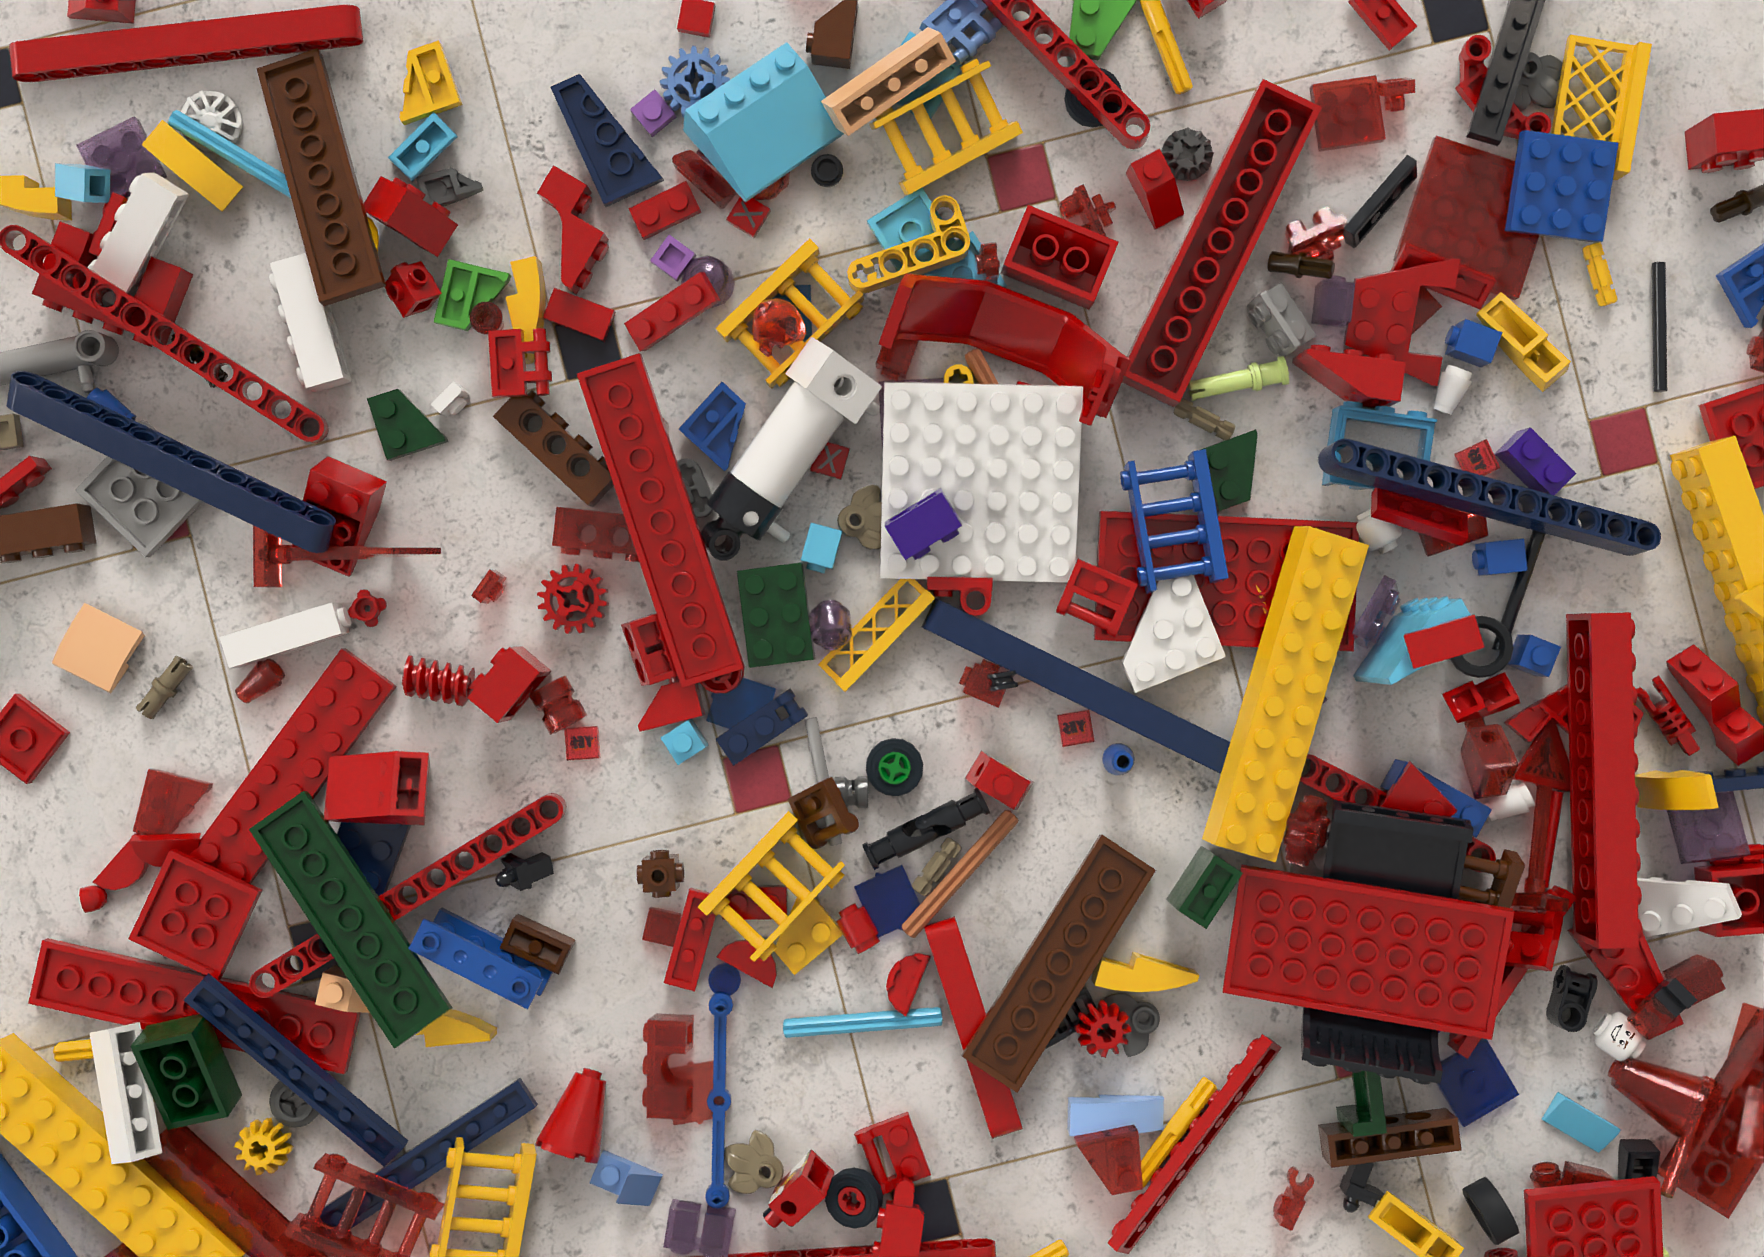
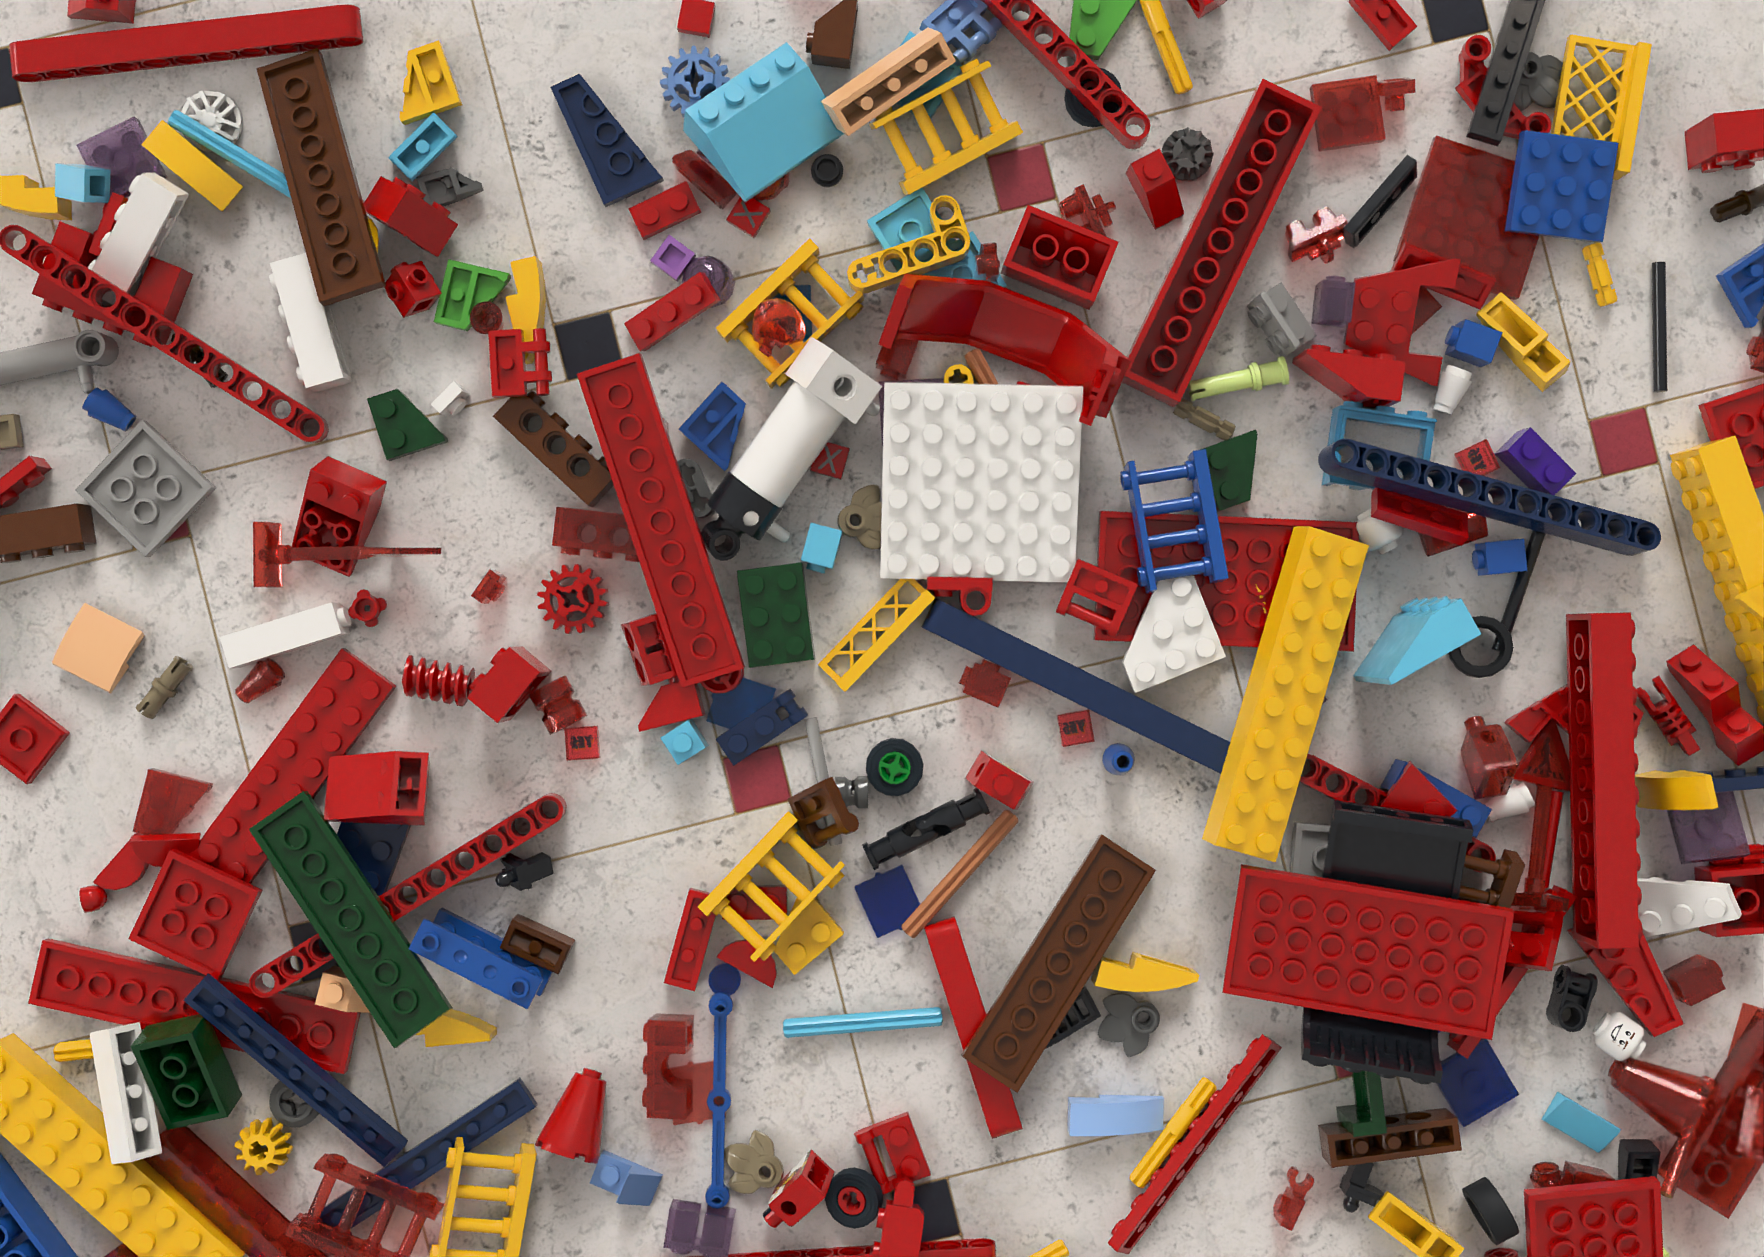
(170, 462): dark blue beam -> none
(579, 314): red tile -> none
(580, 241): red arch -> none
(653, 113): medium lavender plate -> none
(661, 926): clear red plate -> none
(666, 863): reddish brown brick -> none
(830, 625): head -> none
(858, 928): red brick -> none
(905, 980): red tile -> none
(923, 525): dark purple brick -> none
(936, 866): dark tan axle -> none
(1002, 680): black bush -> none
(1111, 1037): red gear -> none
(1114, 1157): clear red wing -> none
(1203, 887): dark green panel -> none
(1300, 265): dark brown axle -> none
(1306, 830): clear red gear -> none
(1383, 602): clear purple plate -> none
(1444, 641): red slope -> none
(1481, 700): red slope -> none
(1534, 655): blue brick -> none
(1660, 1008): leg -> none

